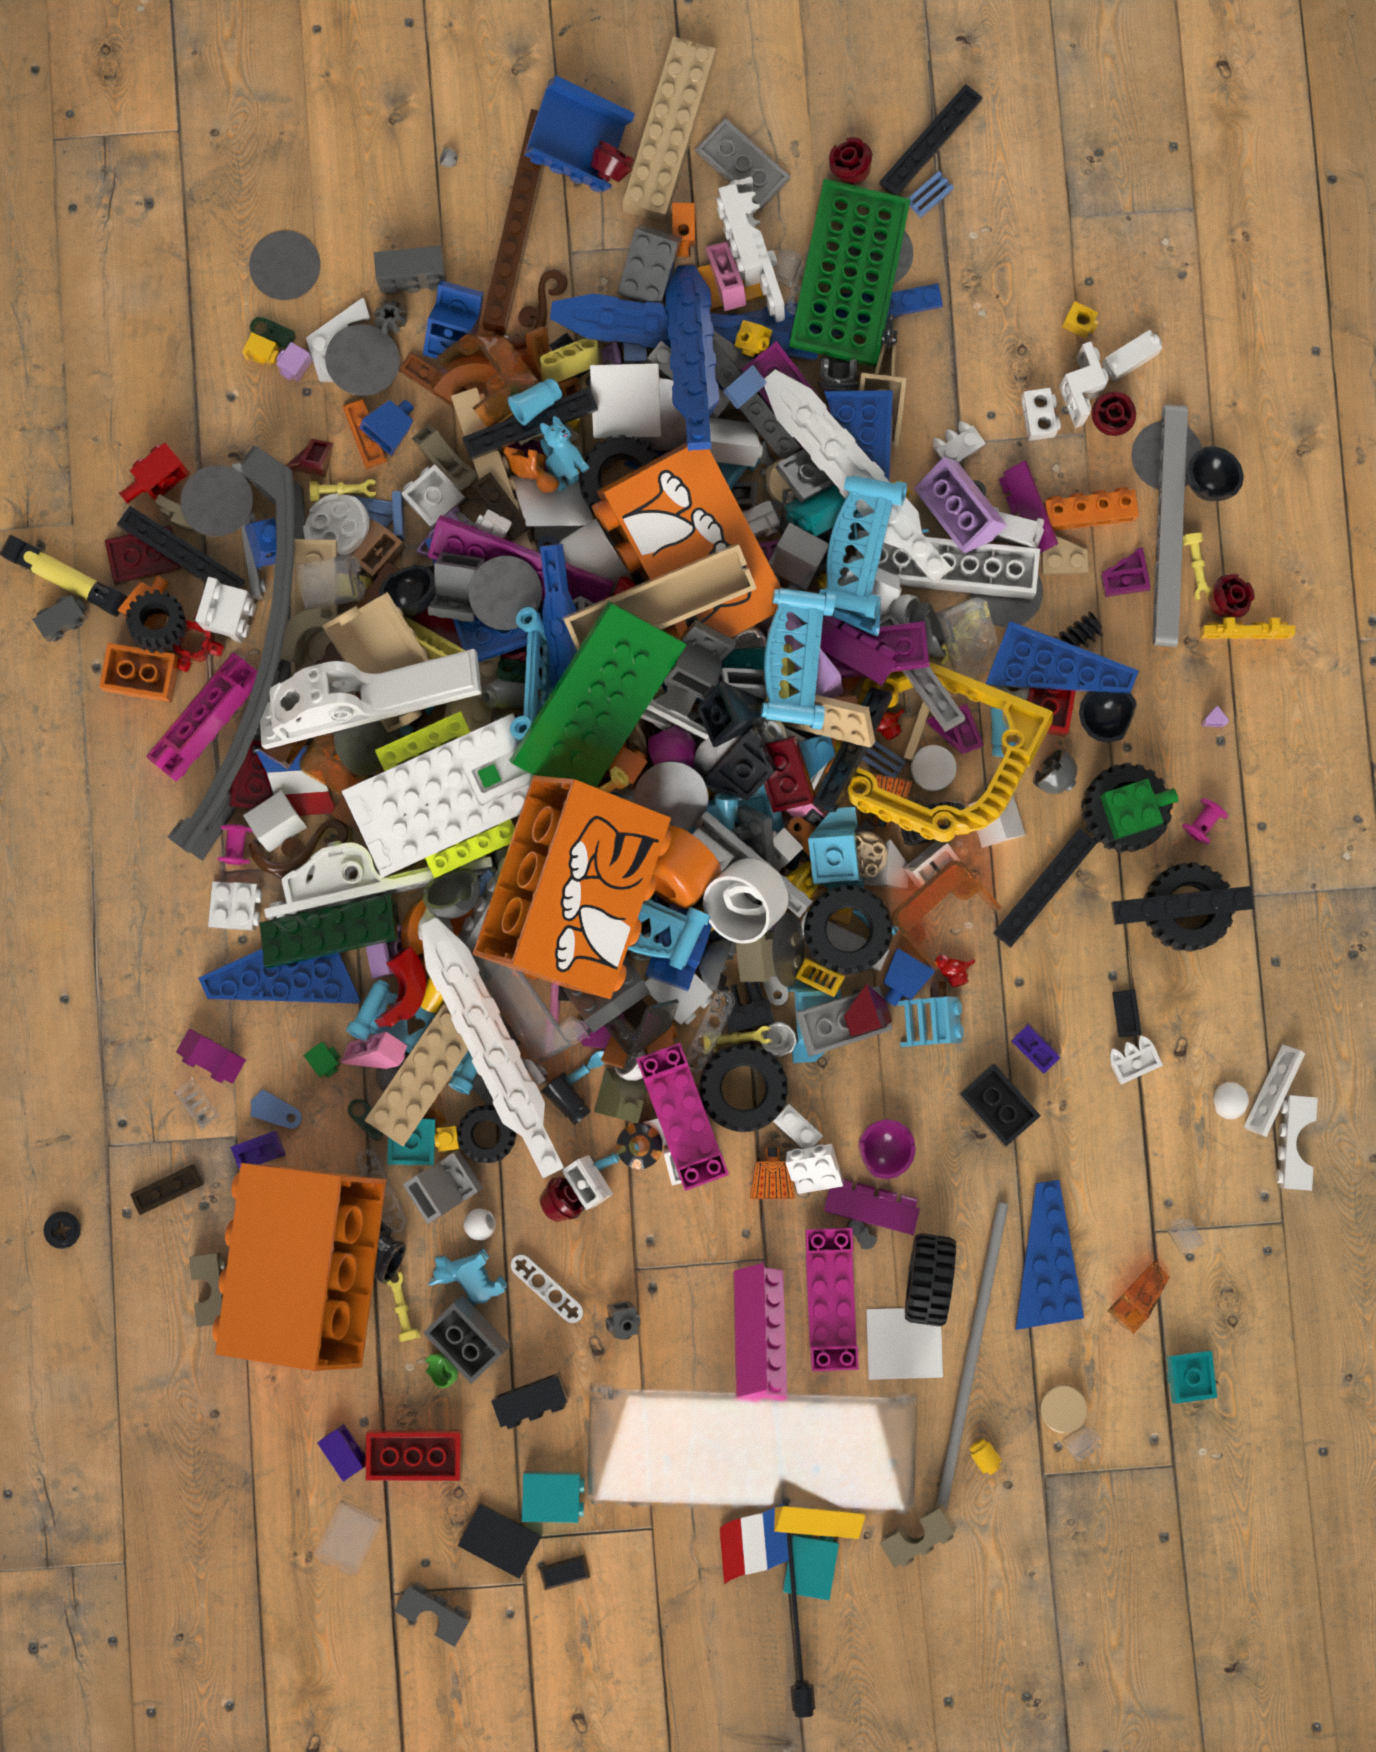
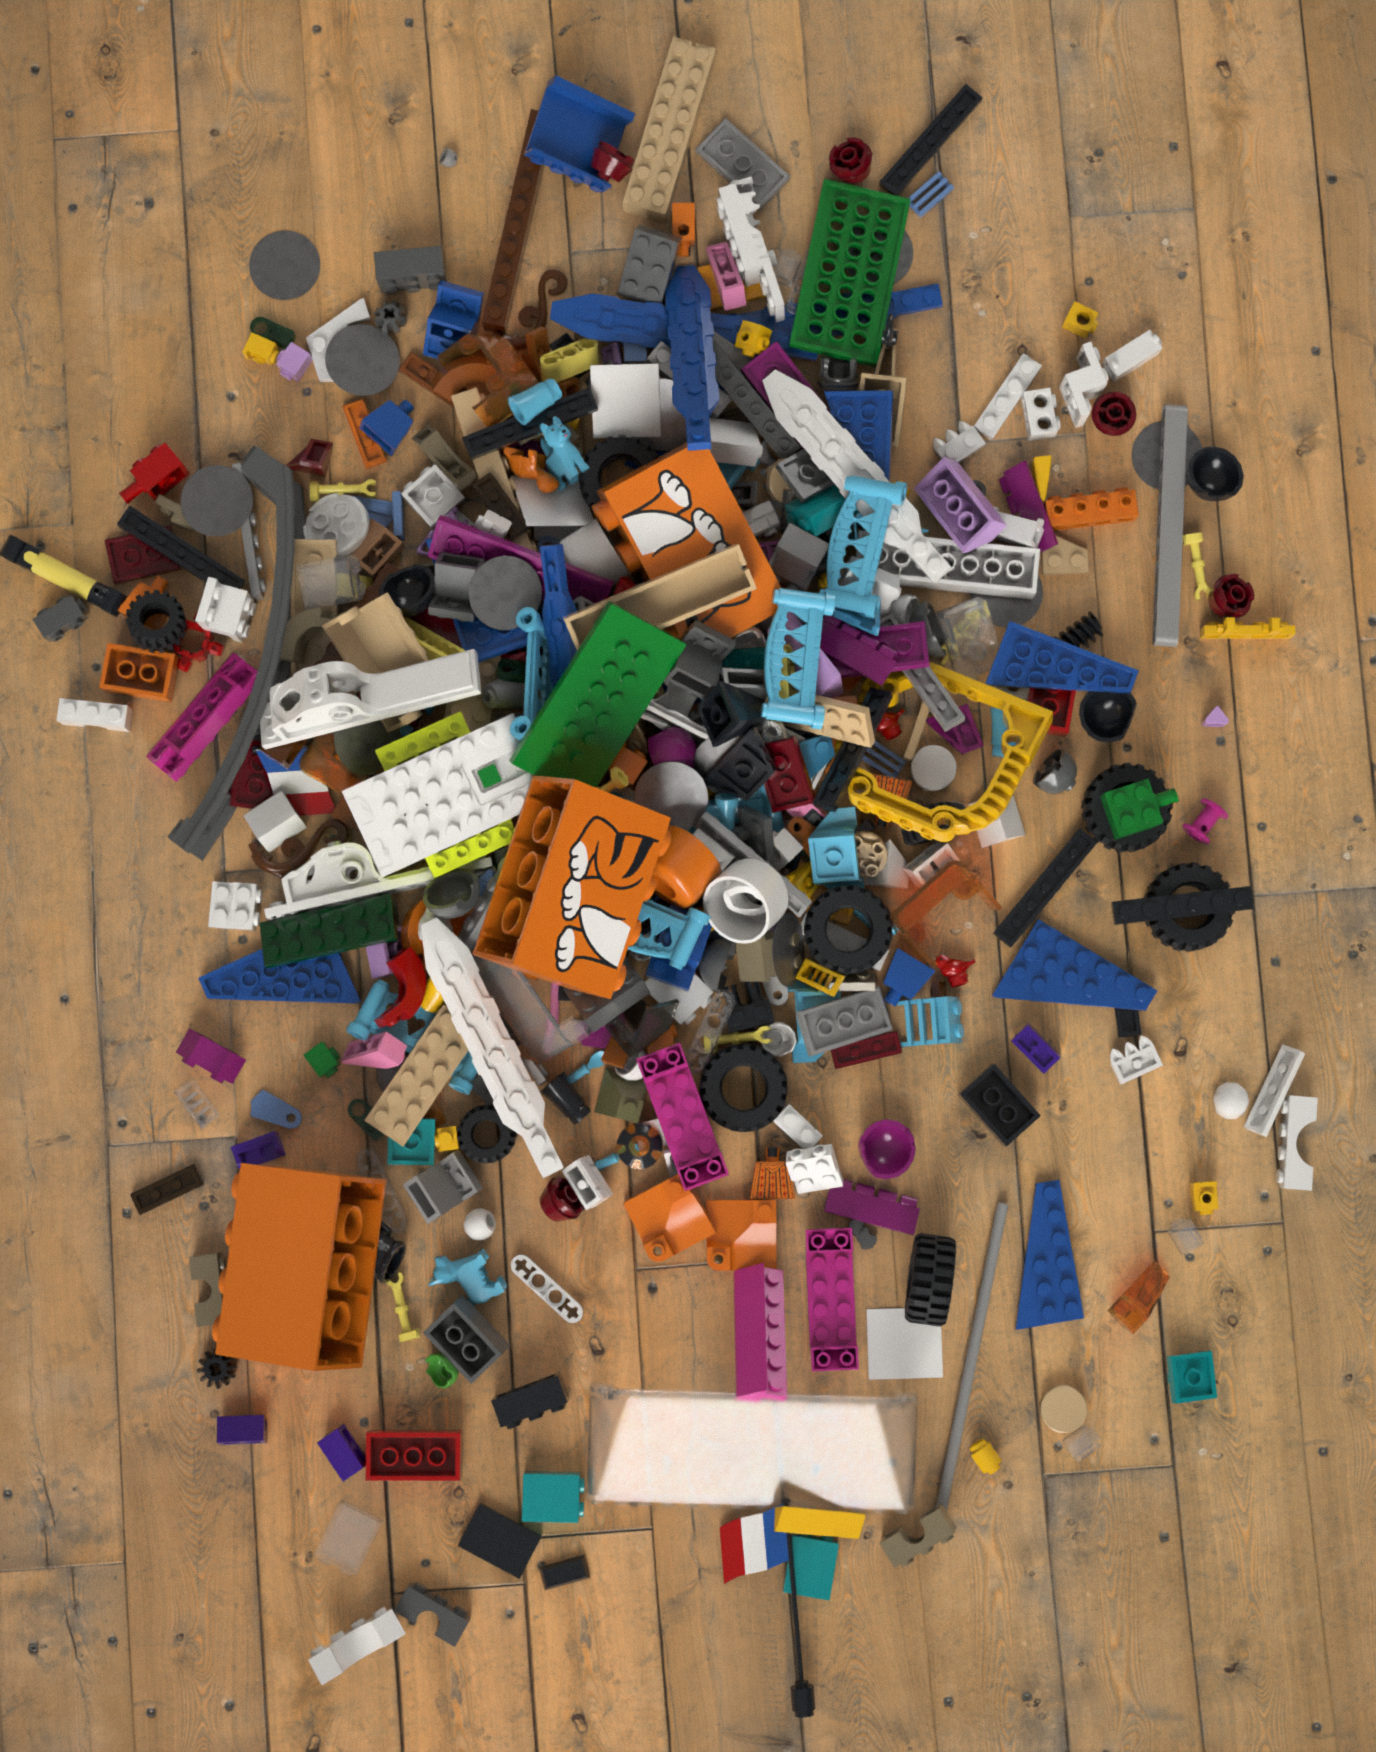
(53, 1223): black gear -> none
(99, 714): none -> white arch
(209, 1370): none -> black gear
(235, 844): dark pink hose -> none
(241, 1429): none -> dark purple hinge
(262, 541): blue torso -> none
(355, 1644): none -> white brick
(622, 1320): dark grey brick -> none
(669, 1218): none -> orange slope
(743, 1233): none -> orange slope
(744, 387): medium blue slope -> none
(856, 982): none -> dark tan plate
(866, 1050): none -> dark red tile
(867, 1012): dark red slope -> none
(1007, 396): none -> white plate
(1040, 473): none -> yellow slope
(1065, 972): none -> blue wing
(1127, 576): magenta wing -> none
(1197, 1190): none -> yellow brick

